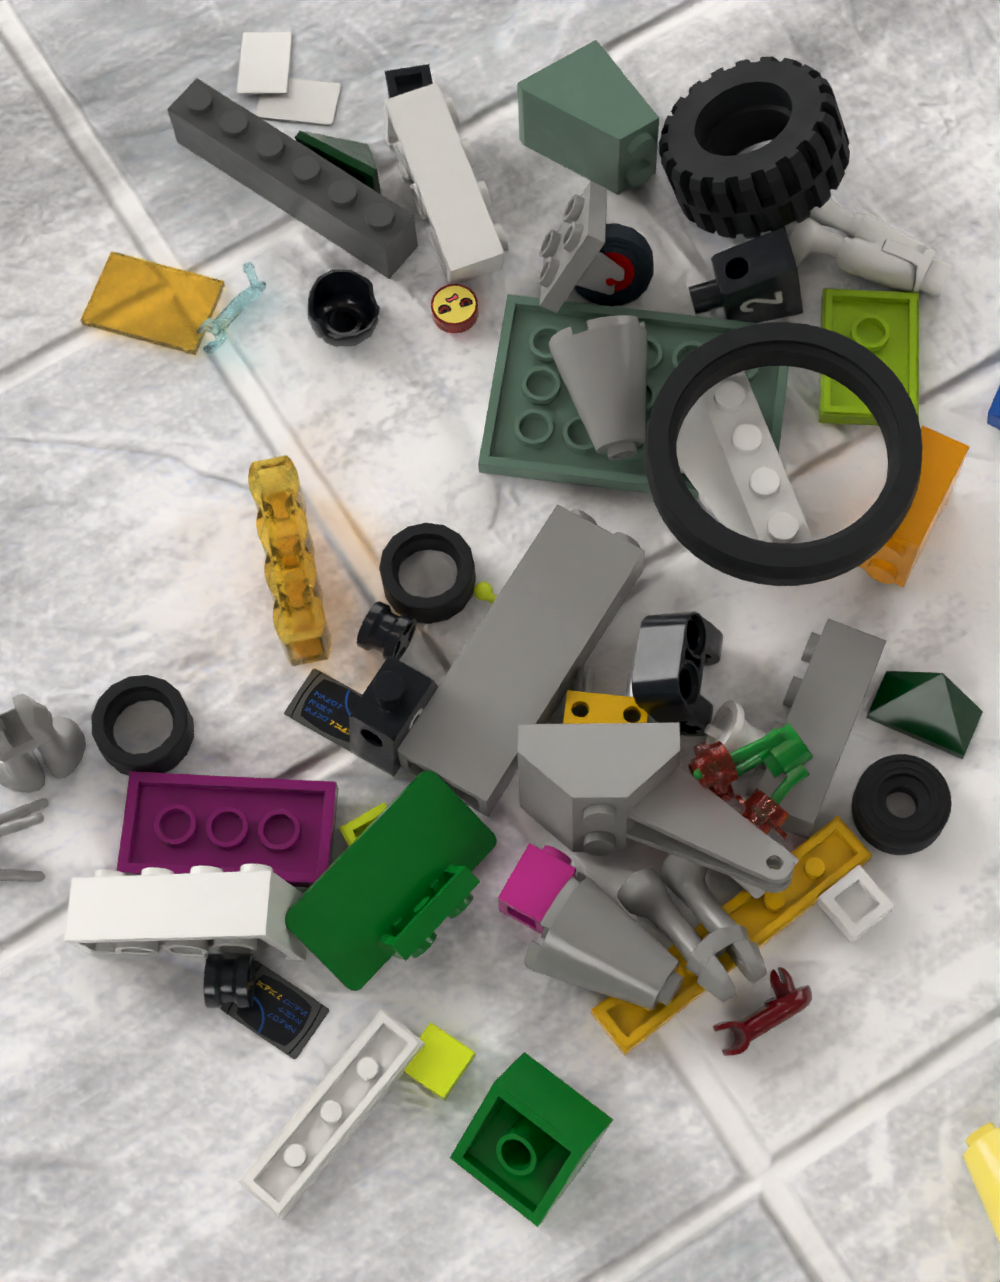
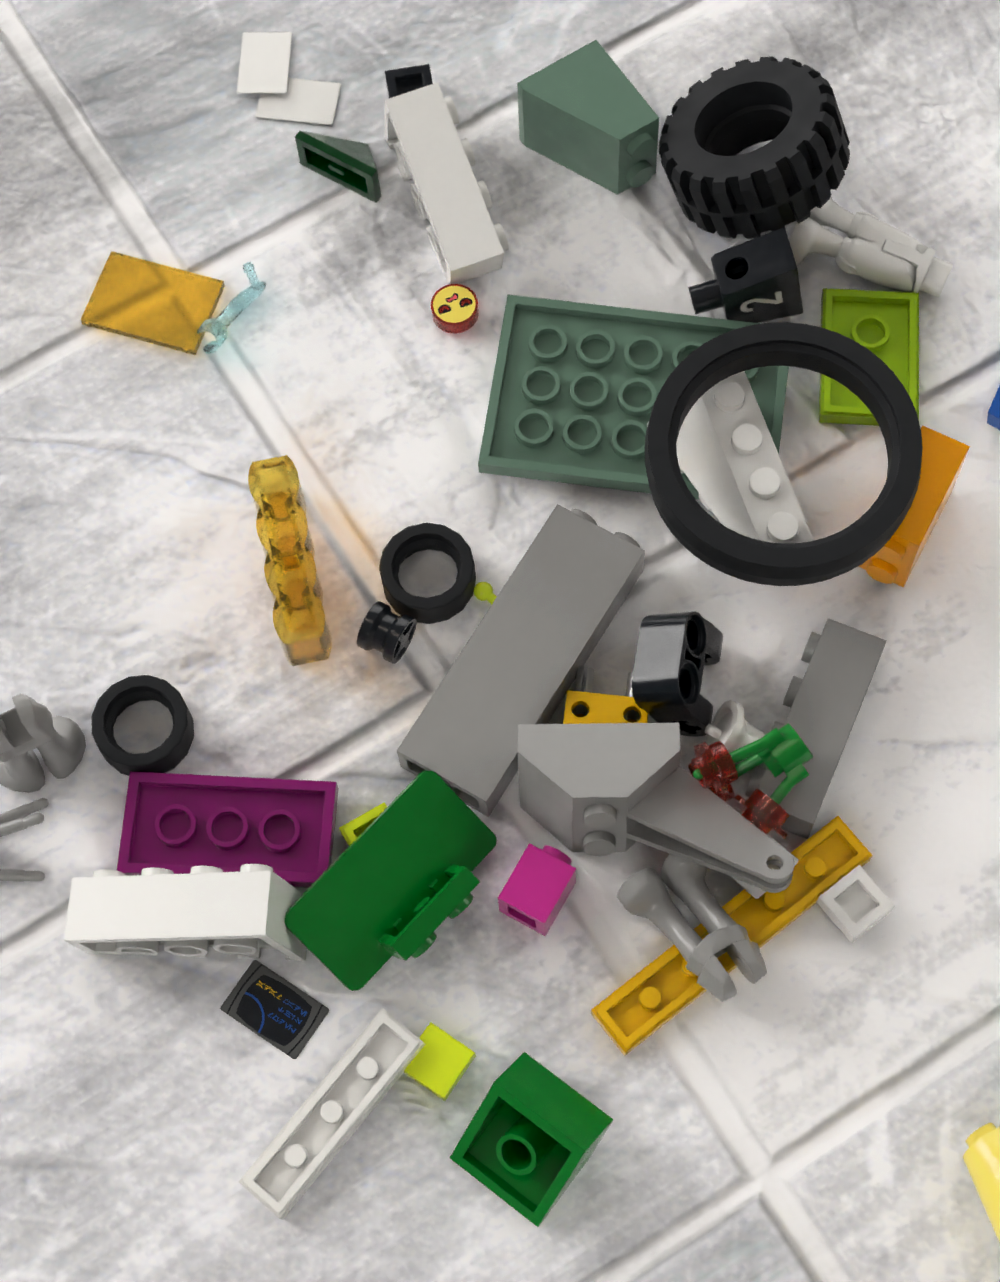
(229, 981): black wheel -> none
(293, 178): dark grey brick -> none
(324, 707): black sticker -> none
(342, 308): black hair -> none
(389, 711): black torso -> none
(596, 258): light grey plate -> none
(602, 948): light grey cone -> none
(607, 380): light grey cone -> none
(776, 1010): dark red piece -> none
(905, 775): black tyre -> none
(926, 709): dark green slope -> none

